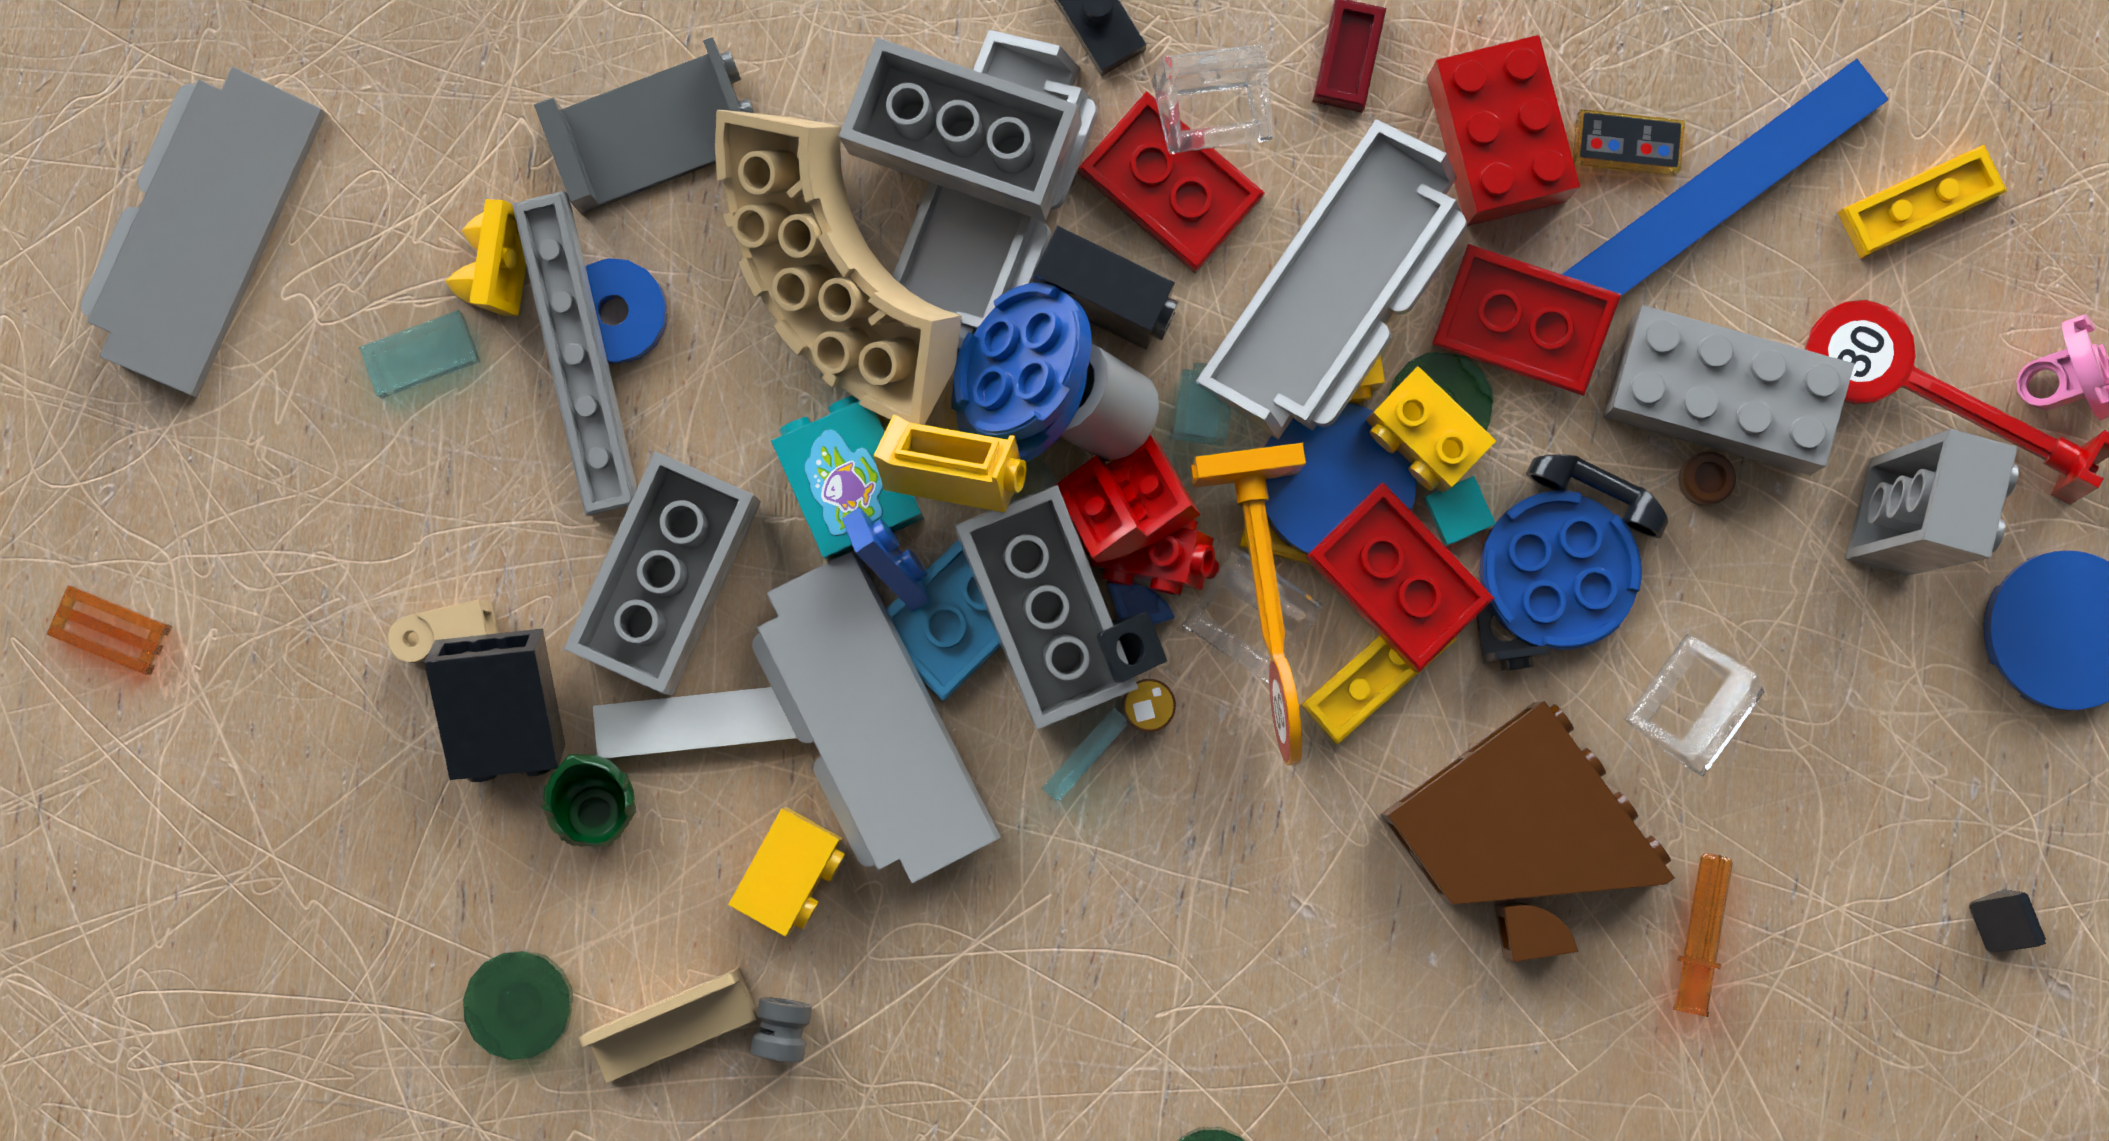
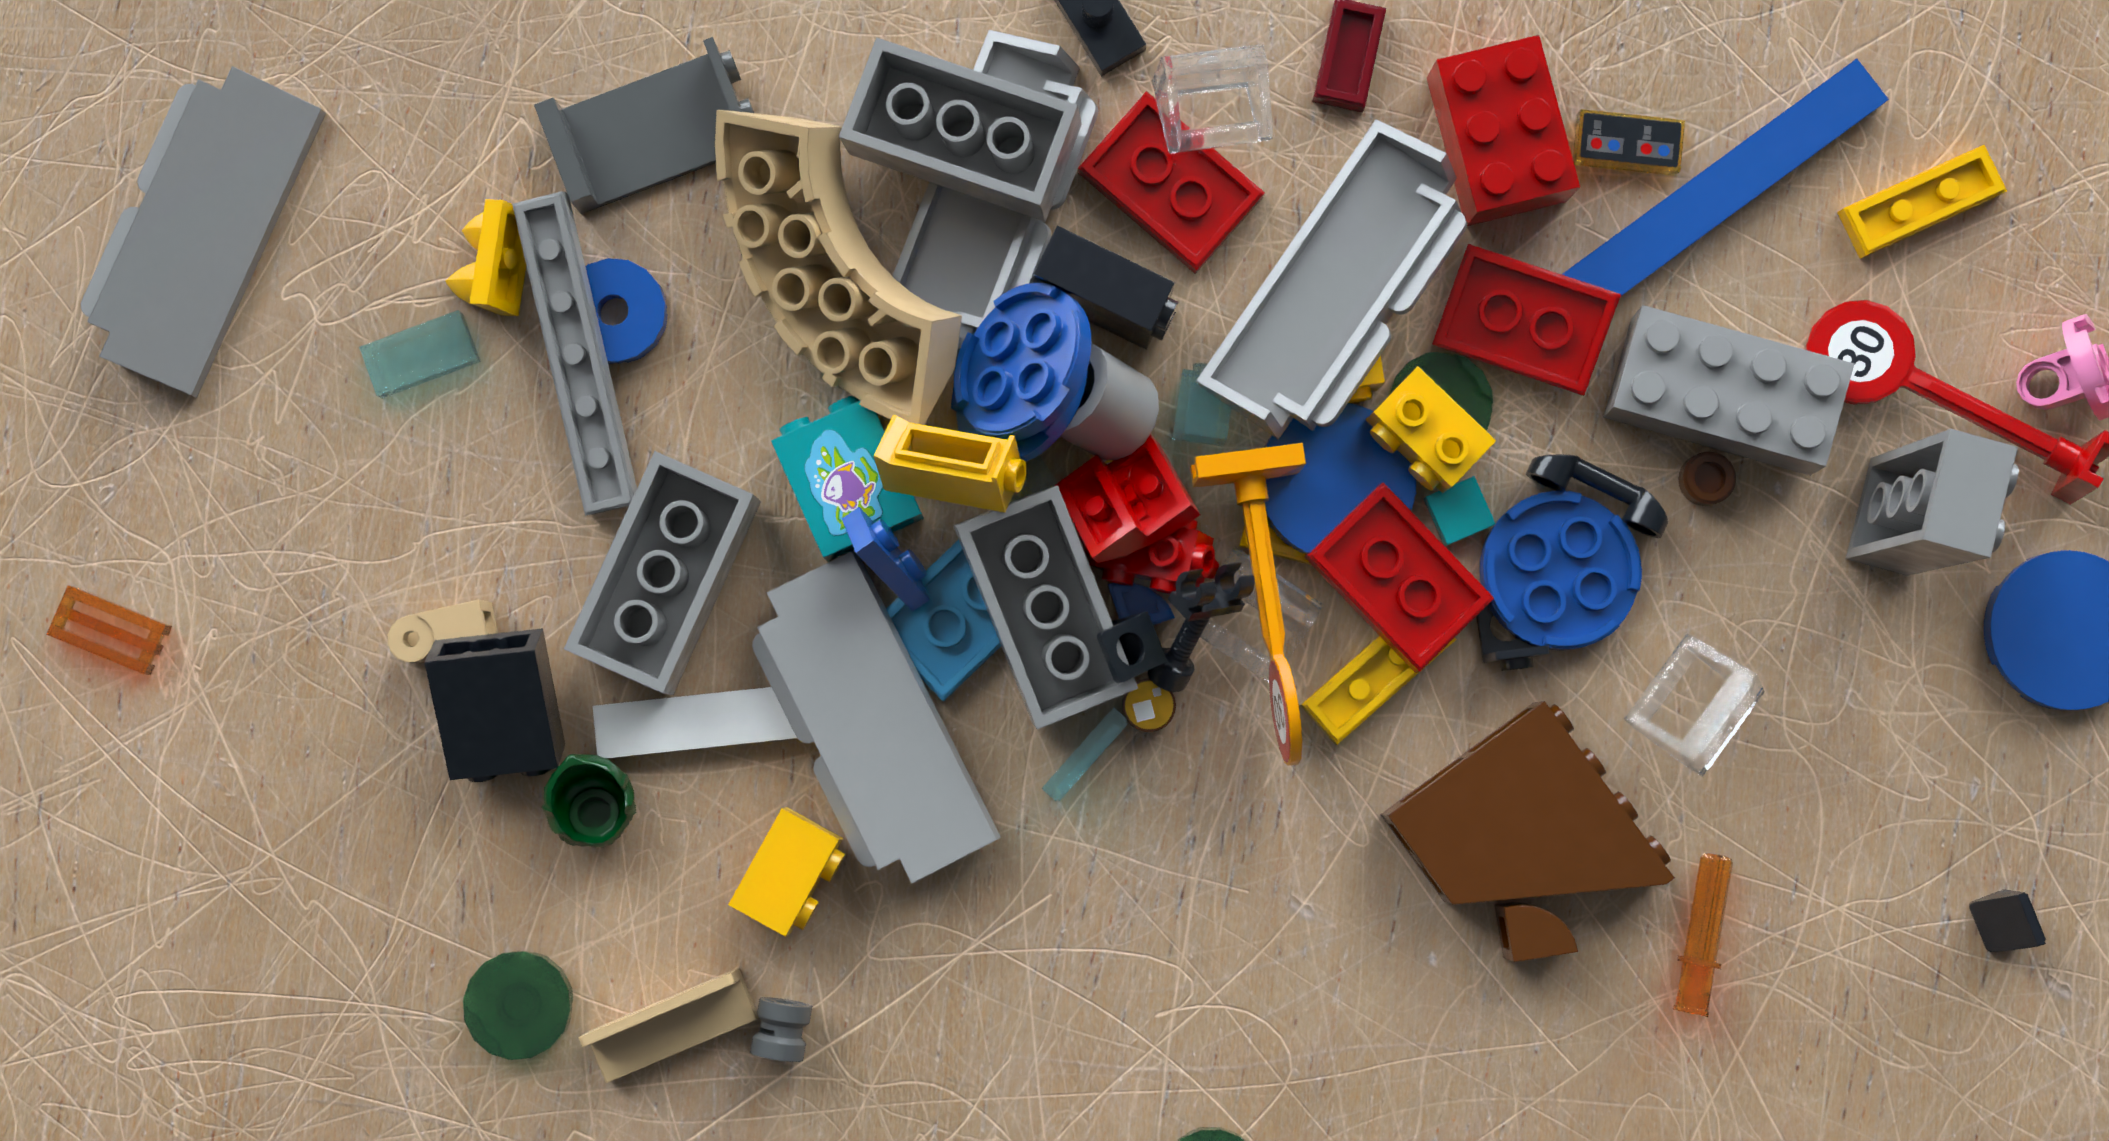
(1197, 607): none -> black bar

